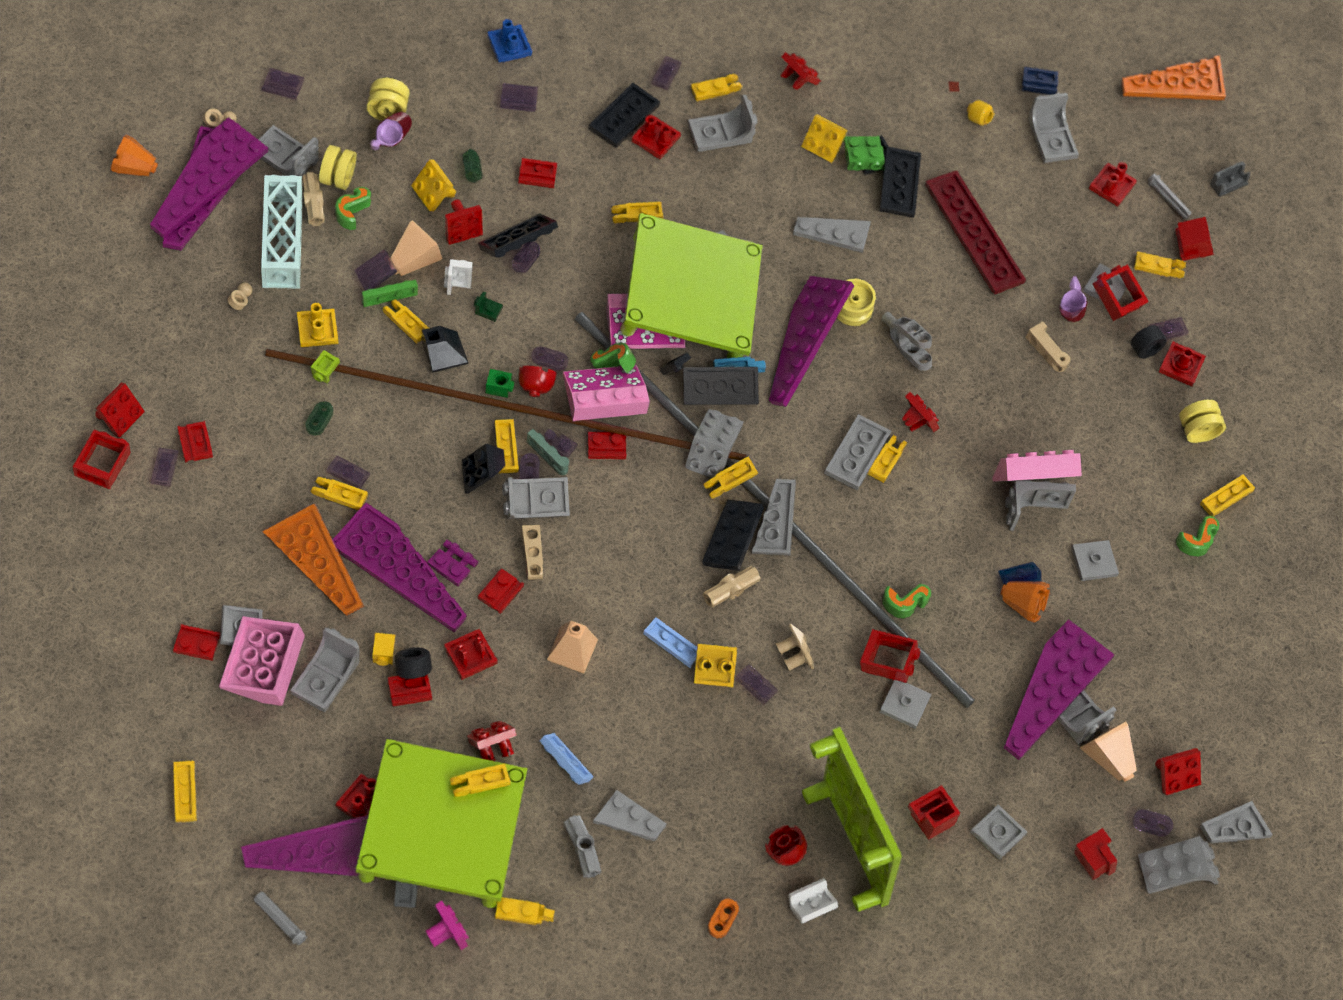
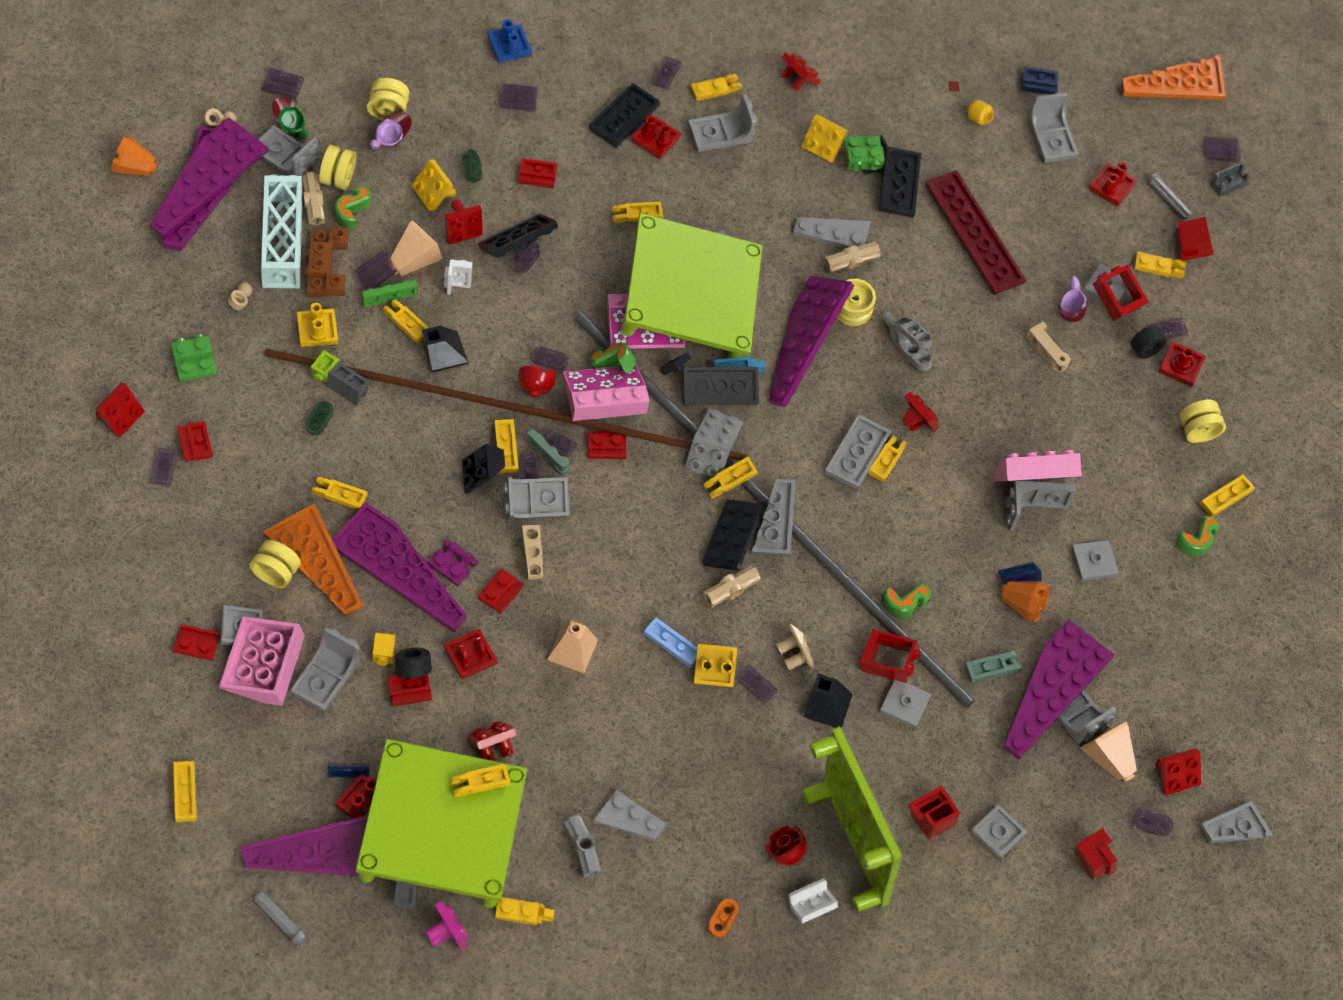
(96, 475): red window -> none
(193, 358): none -> bright green plate
(275, 564): none -> light yellow wheel
(289, 117): none -> green hair
(320, 256): none -> dark orange bracket
(347, 383): none -> dark grey hinge
(347, 770): none -> clear blue slope
(348, 472): clear purple plate -> none
(487, 308): dark green bracket -> none
(496, 377): green brick -> none
(566, 759): light blue plate -> none
(828, 702): none -> black slope
(852, 257): none -> tan piece
(992, 666): none -> sand green plate
(1178, 865): light grey bracket -> none
(1221, 149): none -> clear purple plate

